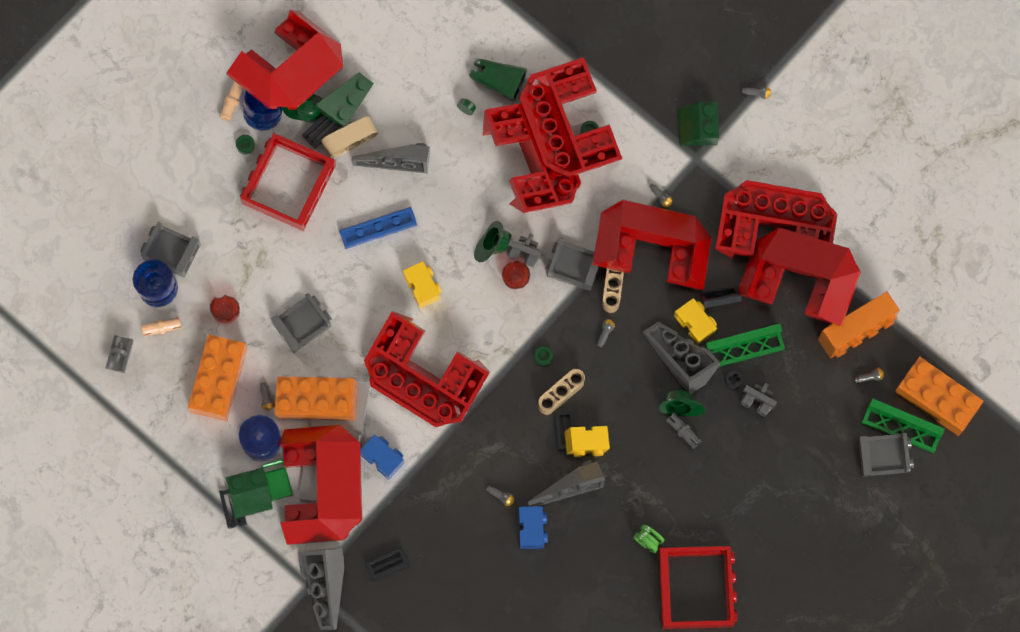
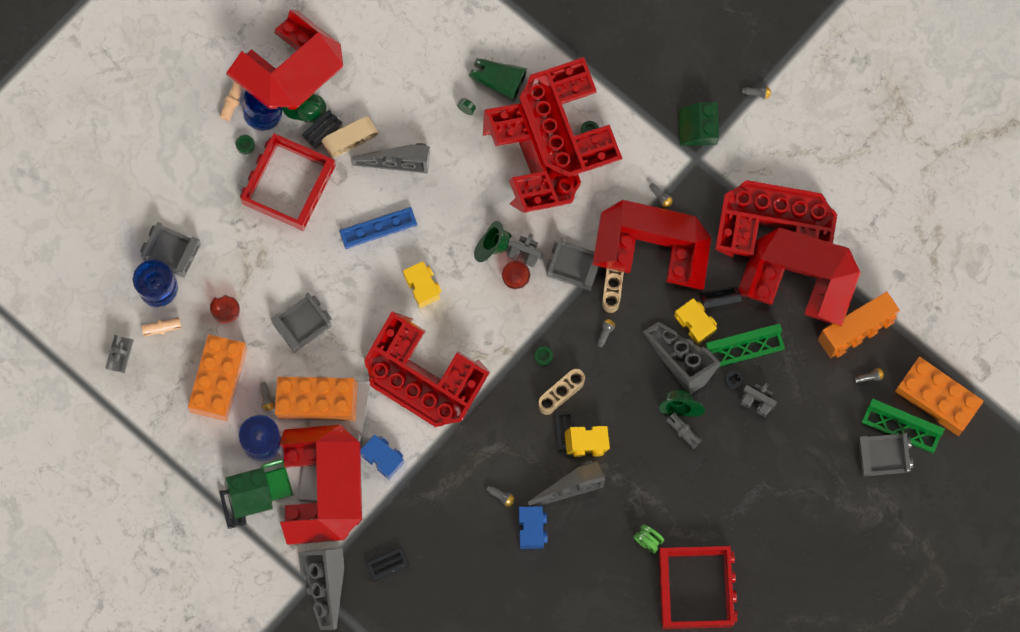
(345, 100): dark green wing -> none

